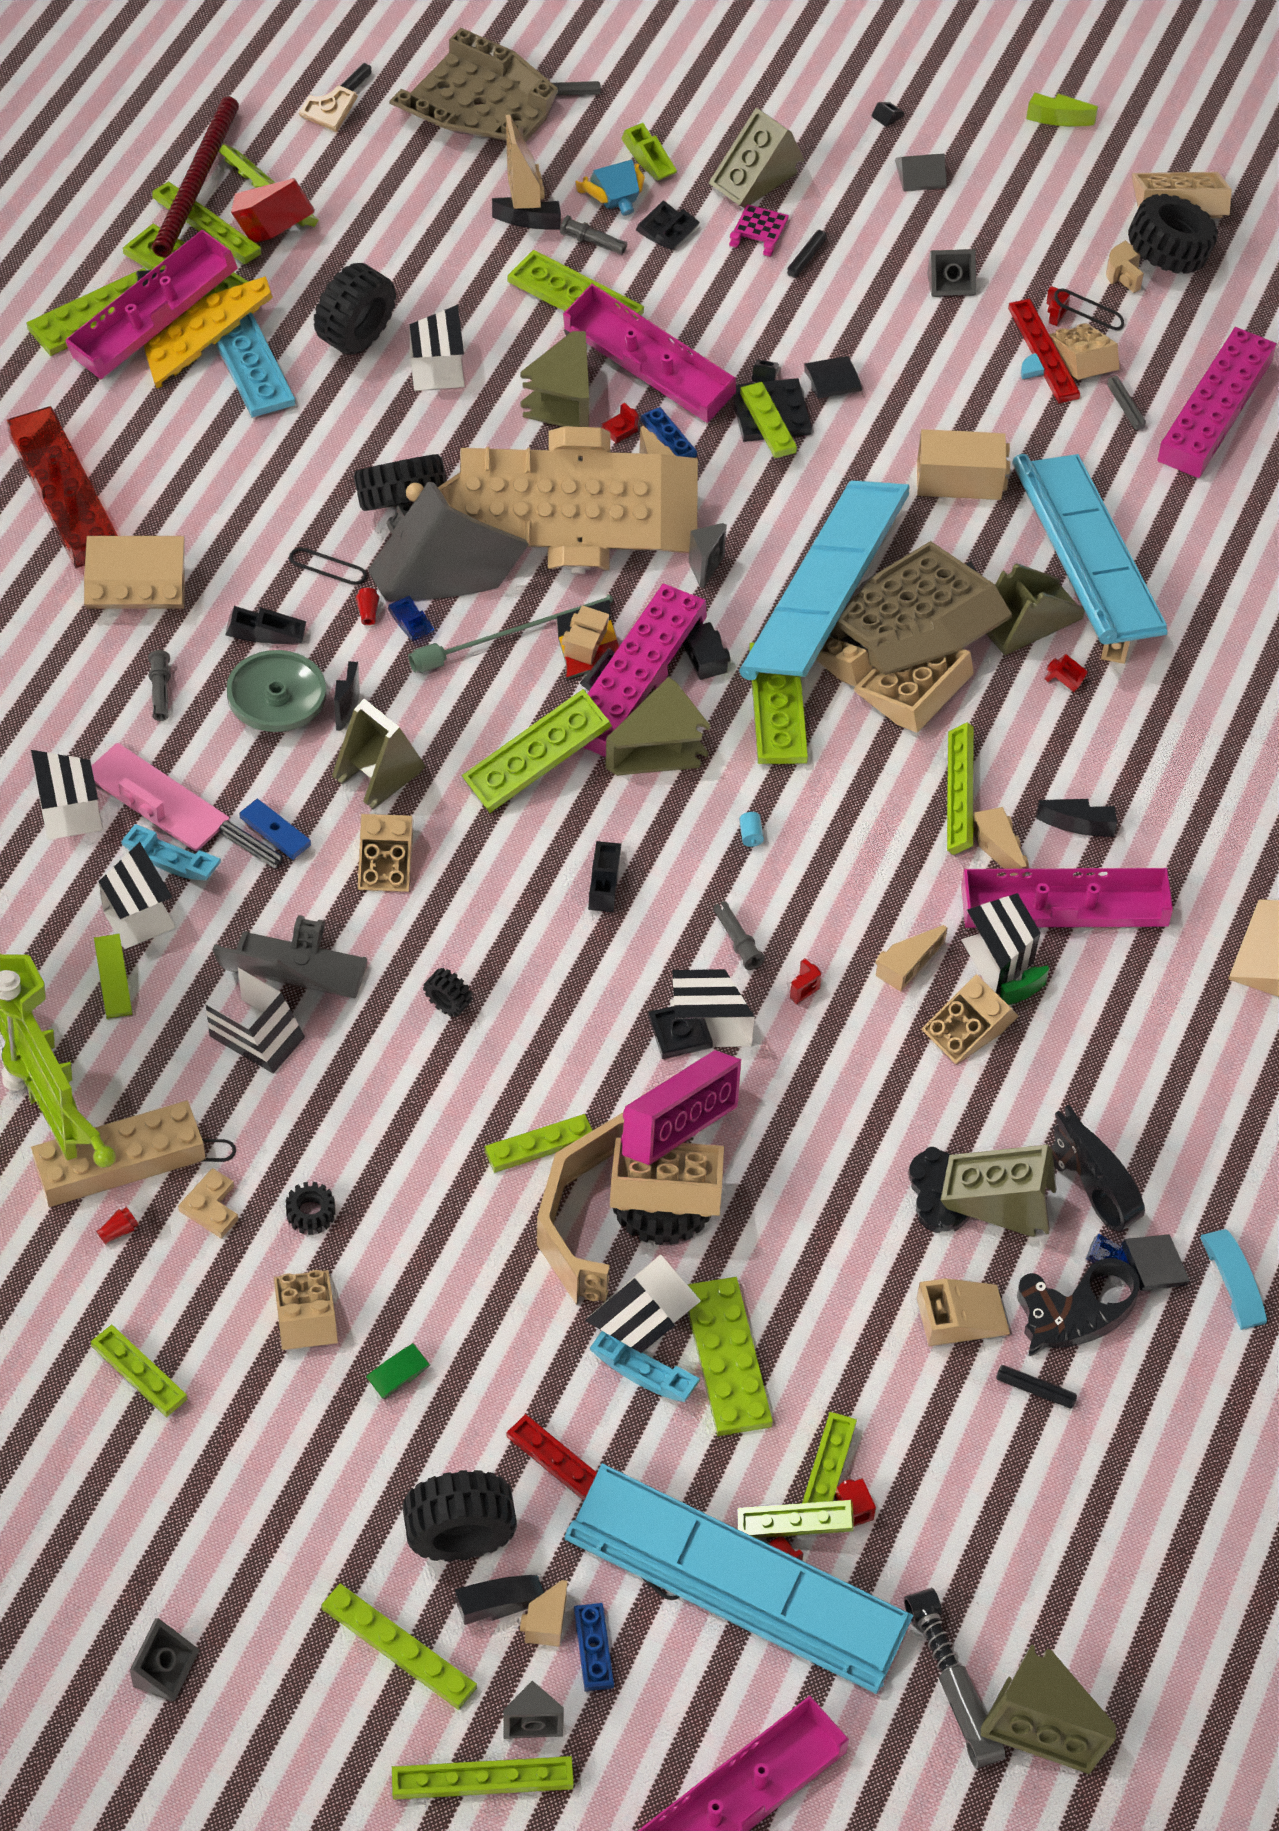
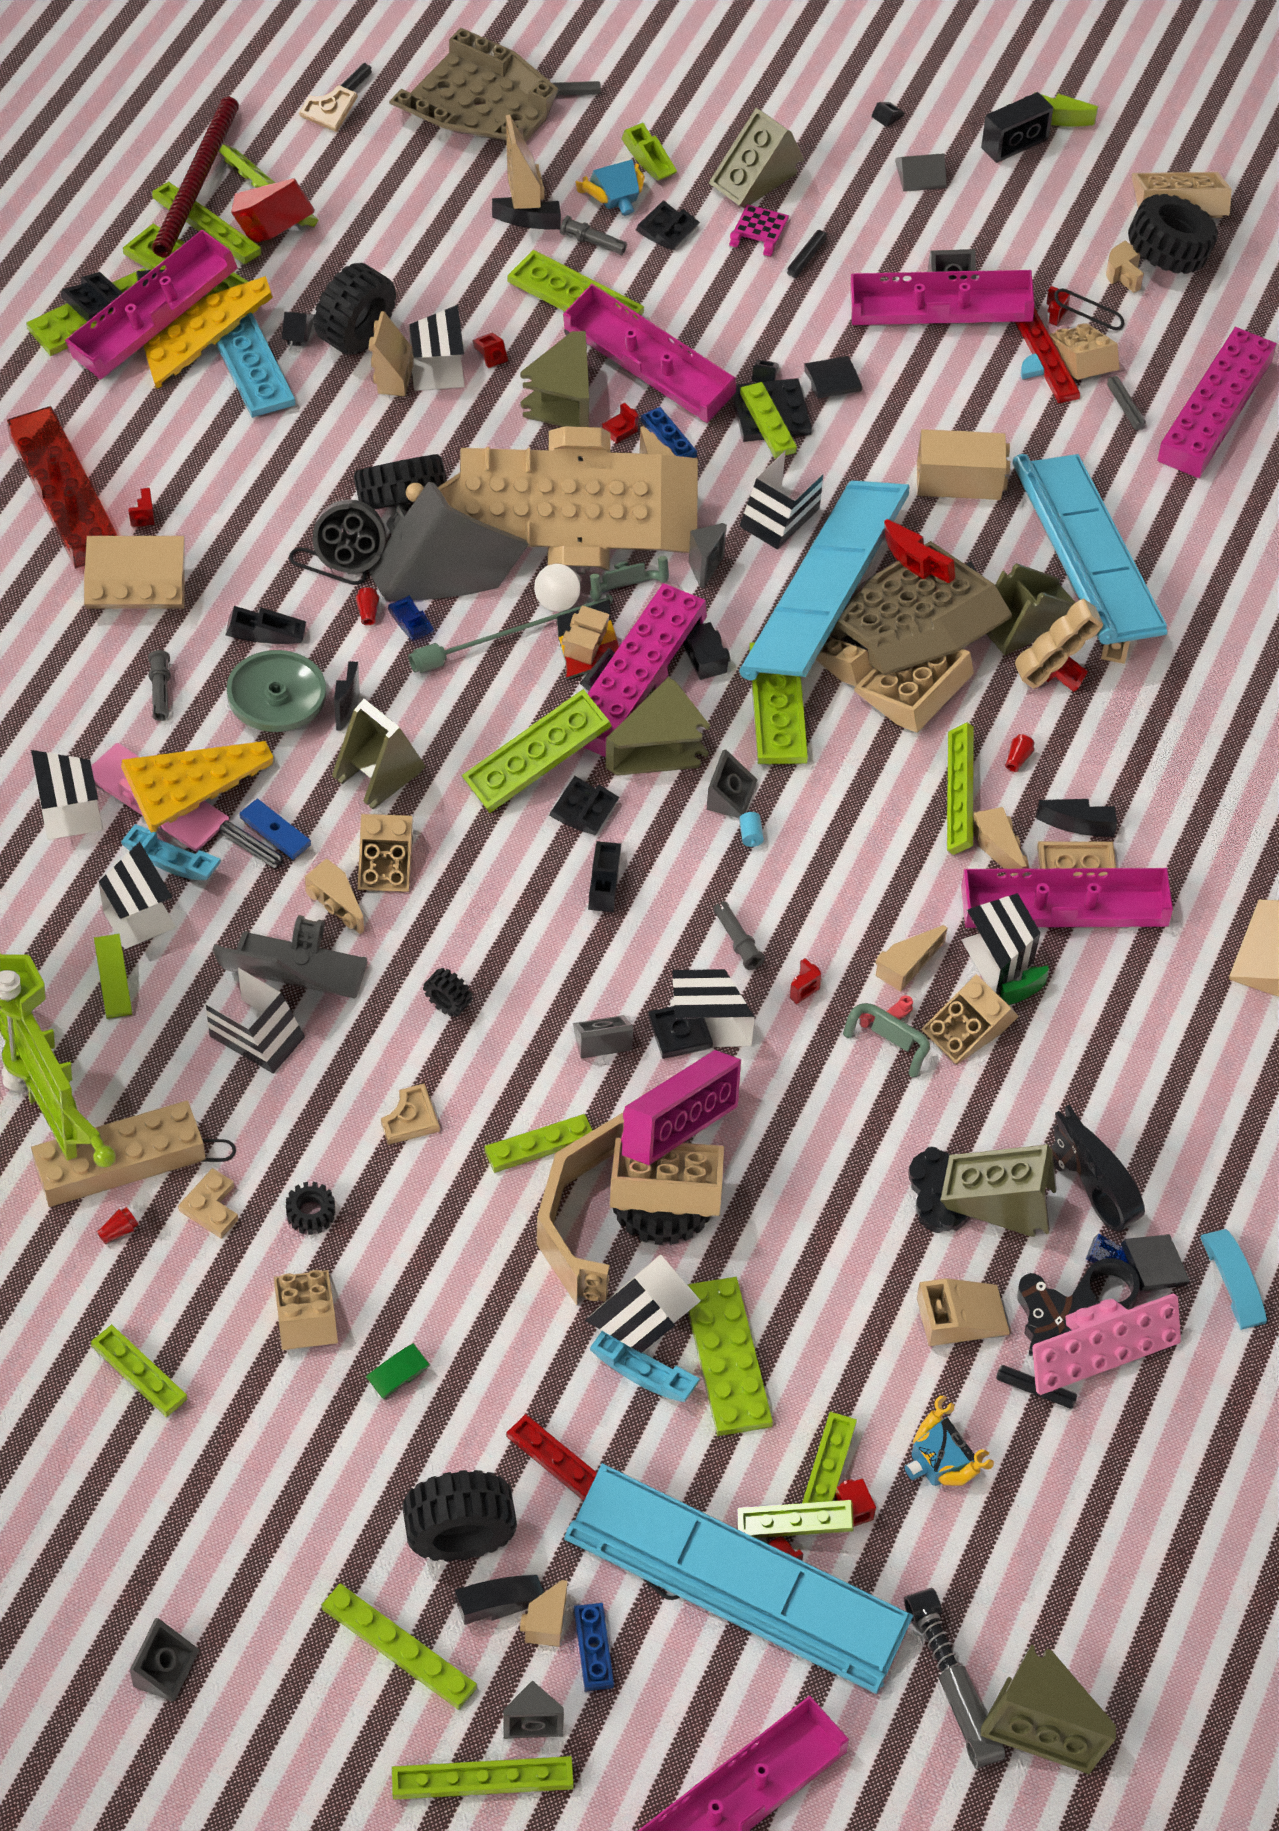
(91, 295): none -> black slope
(143, 514): none -> red bracket
(179, 781): none -> yellow wing
(297, 327): none -> black slope
(332, 889): none -> tan slope
(349, 536): none -> dark grey cylinder
(390, 357): none -> tan slope
(411, 1117): none -> tan tile
(492, 349): none -> red bracket
(557, 587): none -> white dish
(584, 806): none -> black slope
(603, 1036): none -> dark grey slope
(627, 575): none -> sand green piece
(730, 787): none -> dark grey slope
(773, 514): none -> sticker
(893, 1030): none -> sand green piece
(899, 1010): none -> coral arm
(915, 556): none -> red slope
(937, 299): none -> dark pink piece
(942, 1452): none -> torso
(1017, 127): none -> black brick
(1020, 749): none -> red cone
(1061, 641): none -> tan brick
(1076, 855): none -> tan tile
(1105, 1339): none -> bright pink bracket

